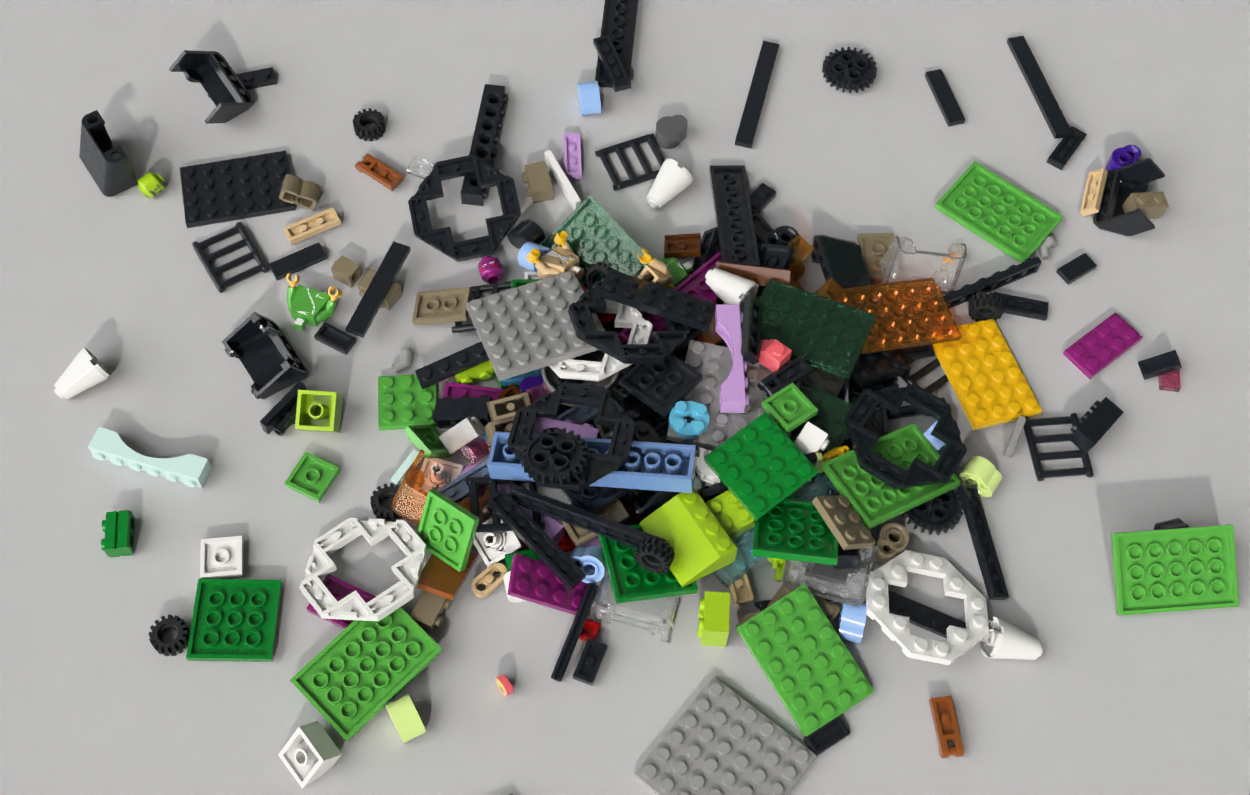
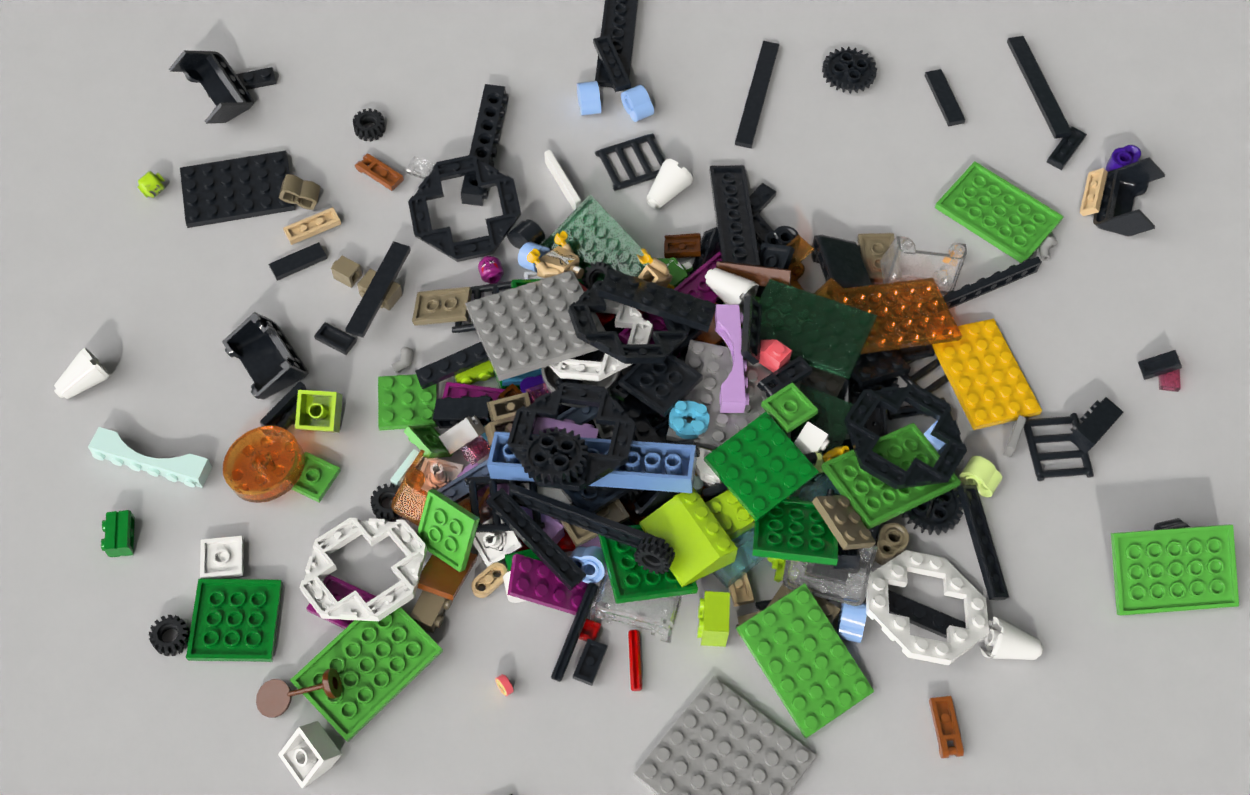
(96, 151): black windscreen -> none
(214, 272): black bar -> none
(269, 447): none -> clear orange piece
(276, 695): none -> piece
(309, 305): bright green torso -> none
(405, 718): yellowish green piece -> none
(538, 181): dark tan brick -> none
(572, 155): lavender plate -> none
(635, 660): none -> red axle
(637, 103): none -> light blue piece
(671, 131): dark grey piece -> none
(827, 736): black tile -> none
(985, 307): black tyre -> none
(1024, 306): black tile -> none
(1076, 268): black tile -> none
(1102, 345): magenta plate -> none
(1150, 203): dark tan brick -> none

